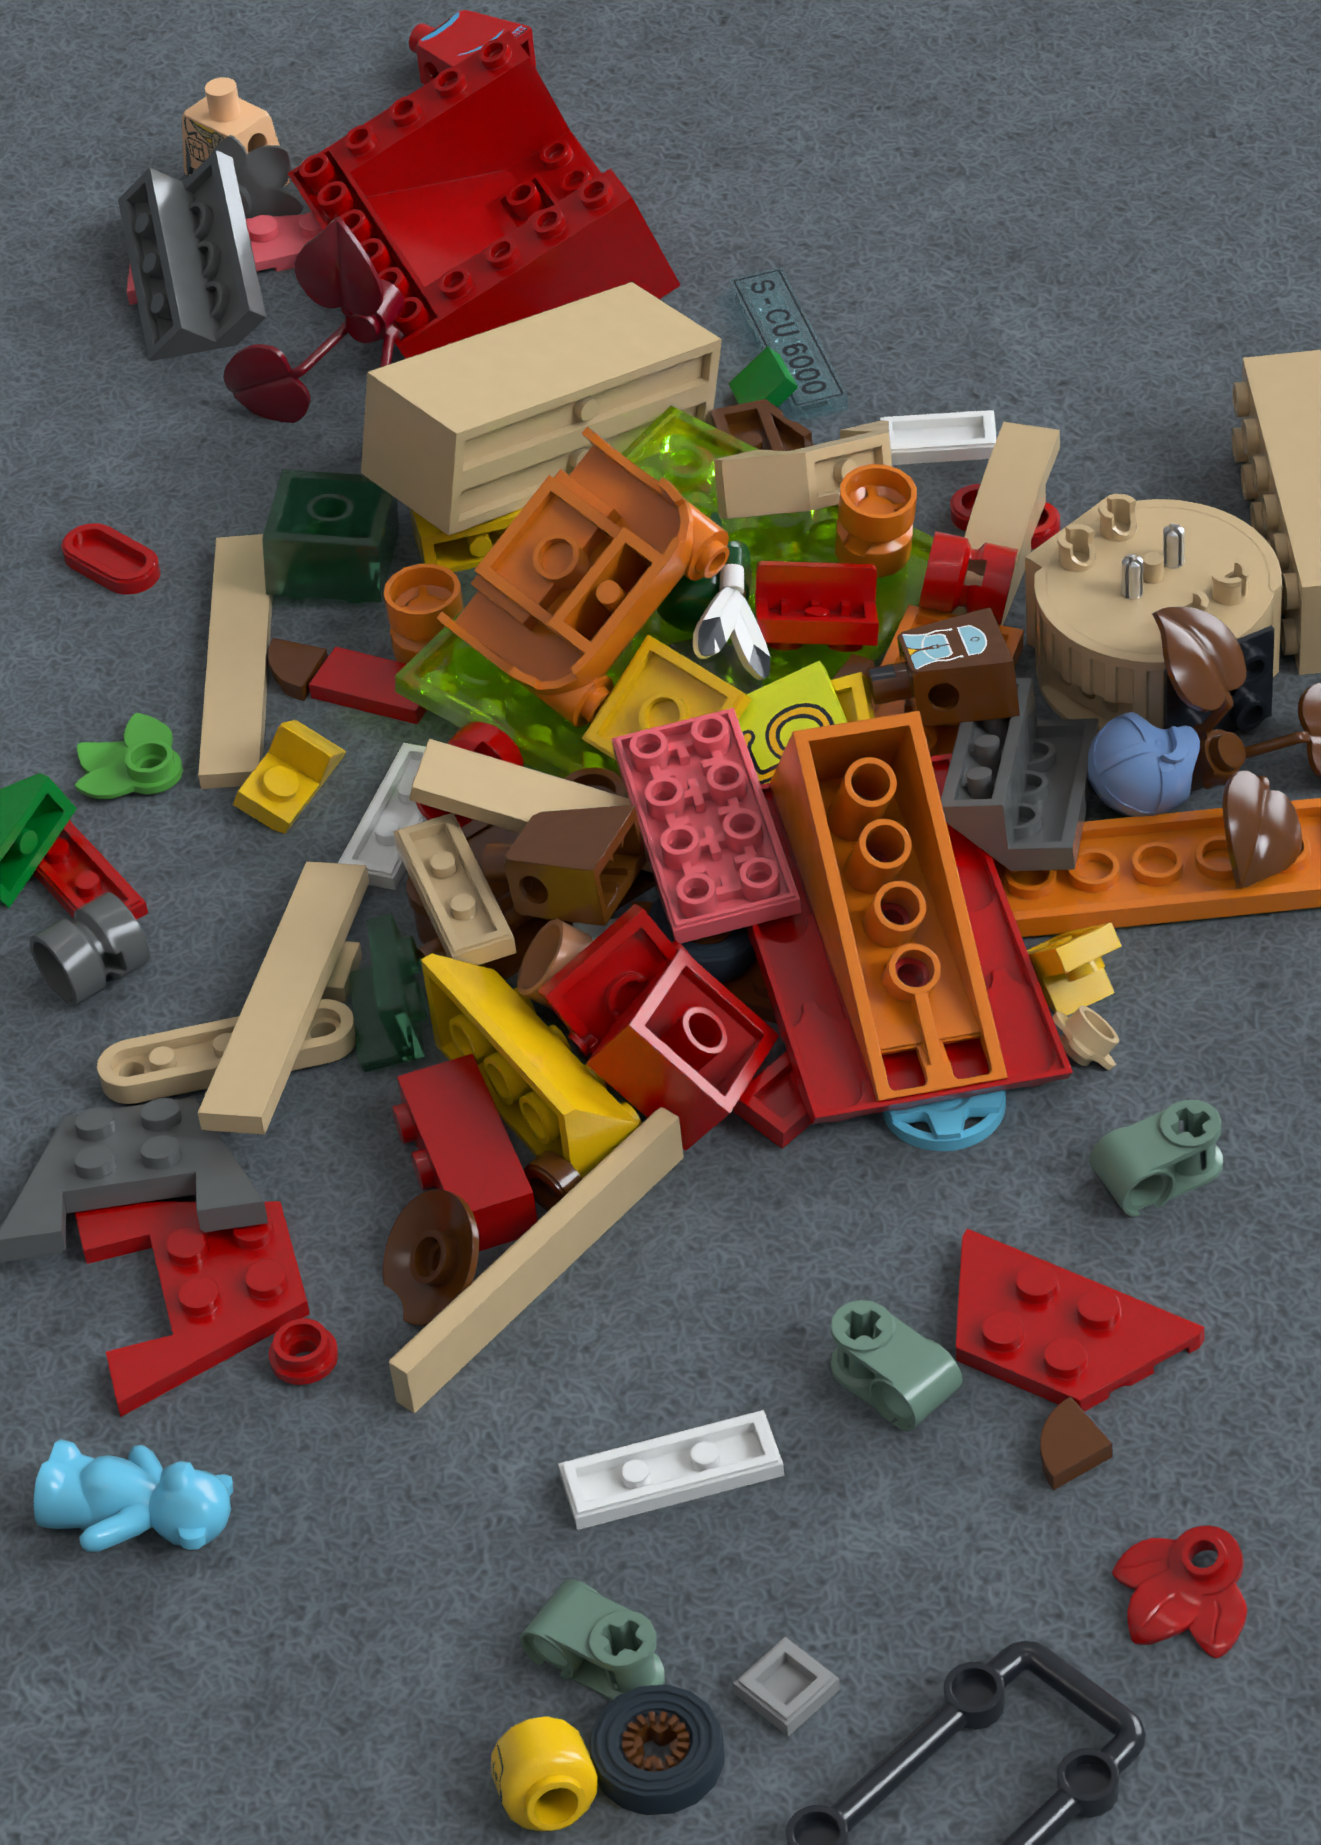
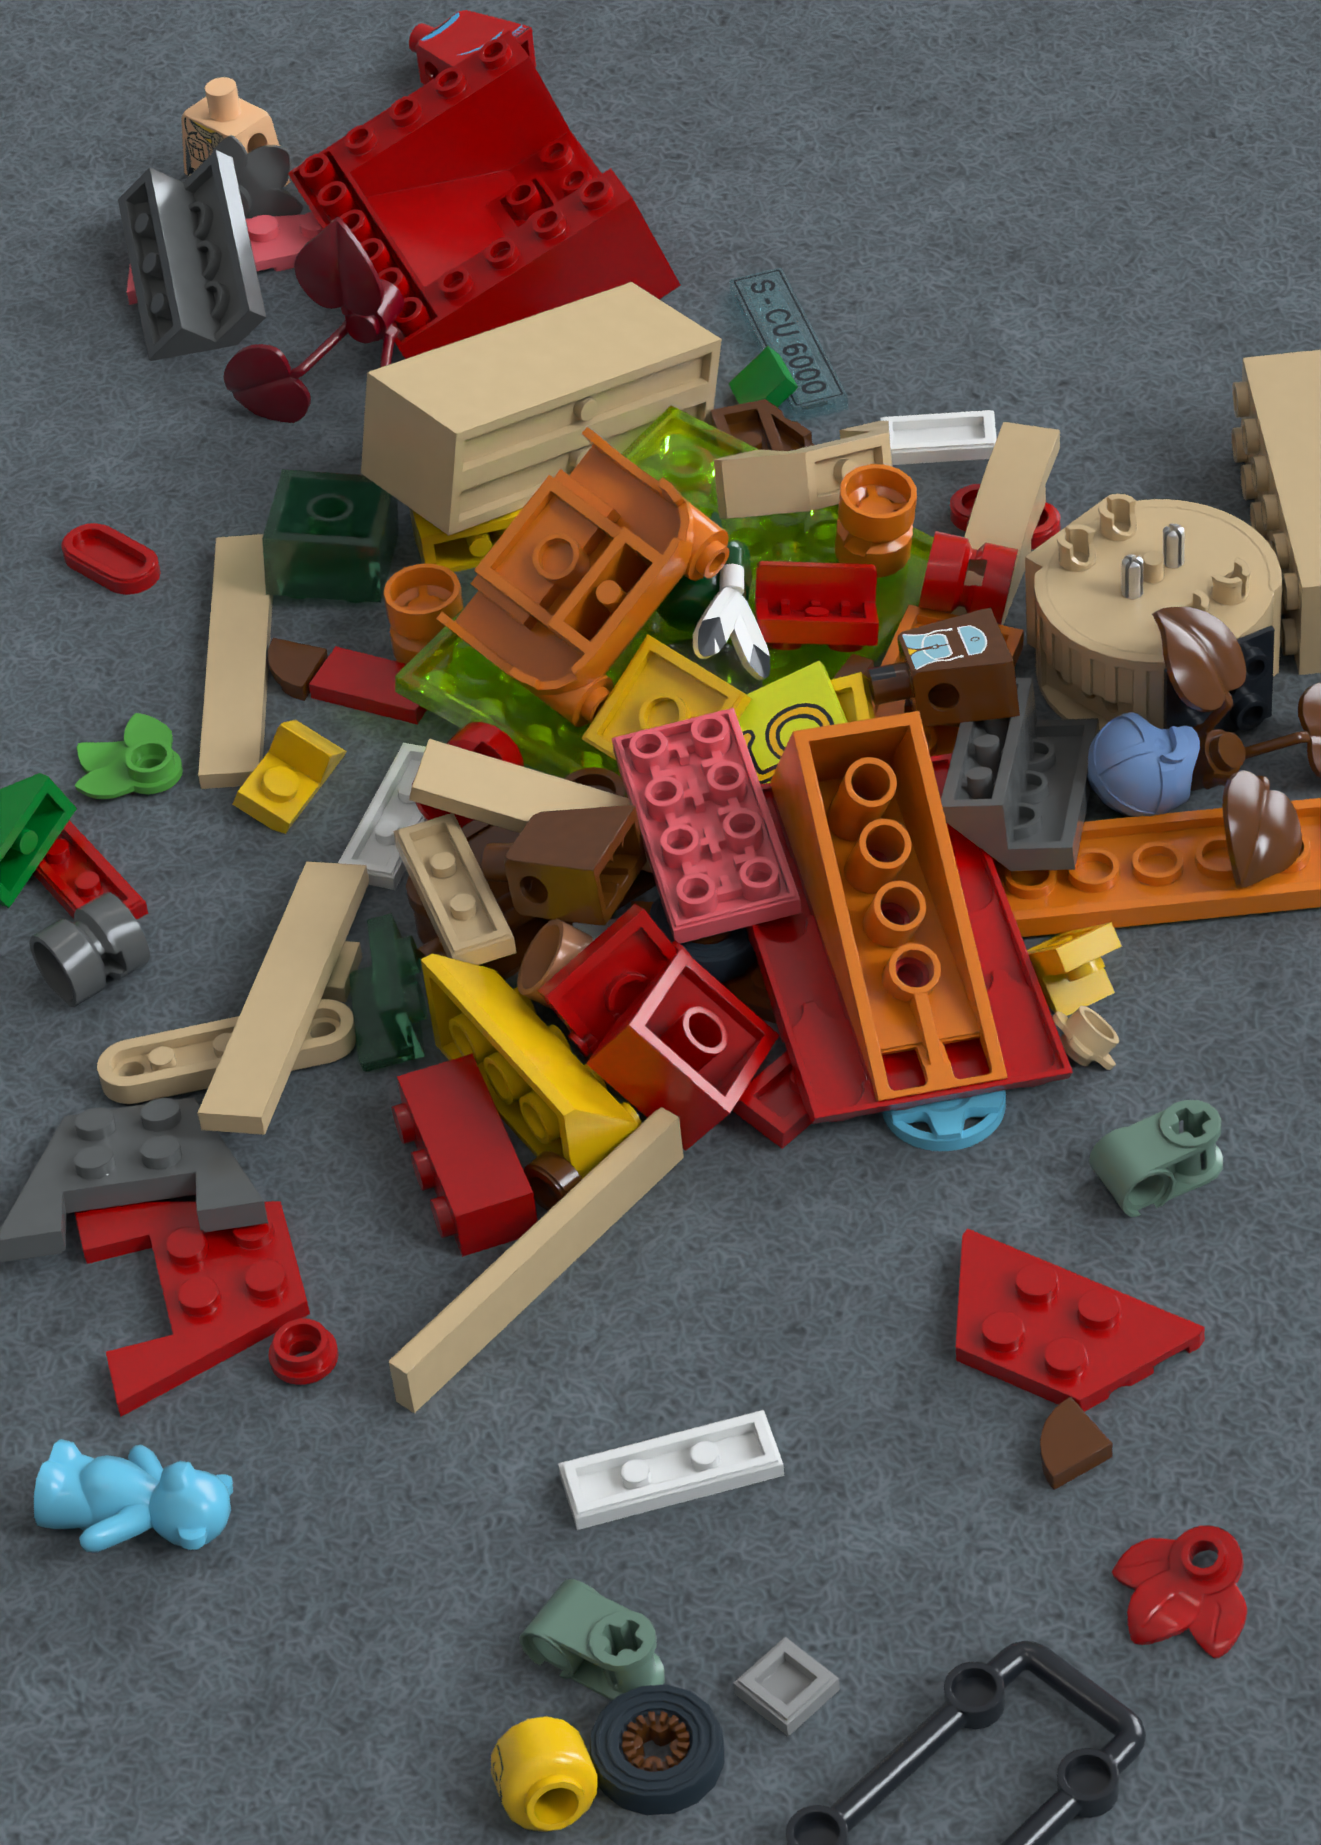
(431, 1254): reddish brown dish -> none
(890, 1364): sand green piece -> none

